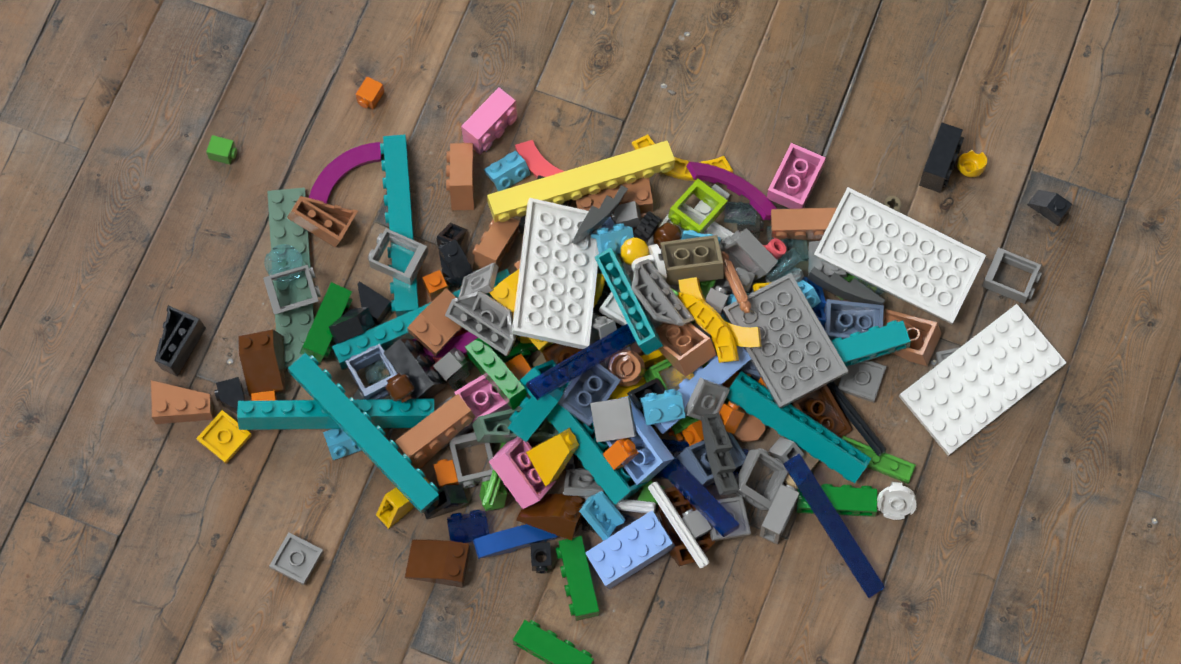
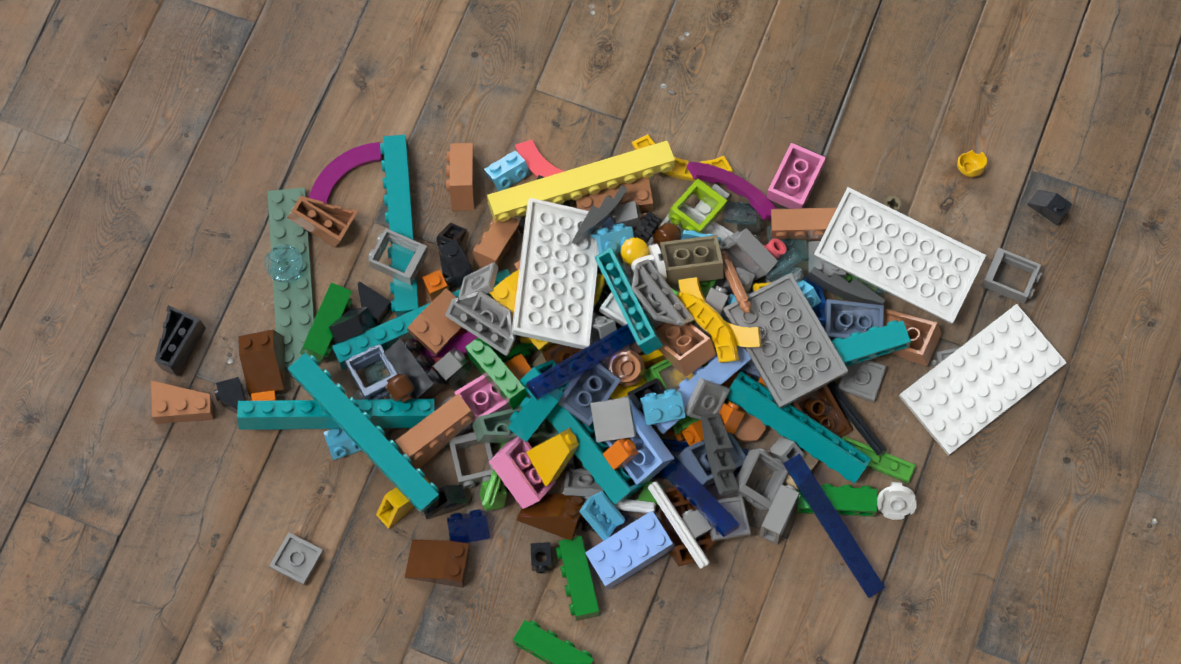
(221, 150): bright green brick -> none
(223, 437): yellow plate -> none
(273, 296): light grey window -> none
(369, 93): orange brick -> none
(445, 473): orange brick -> none
(489, 121): bright pink brick -> none
(510, 540): blue slope -> none
(942, 158): black brick -> none

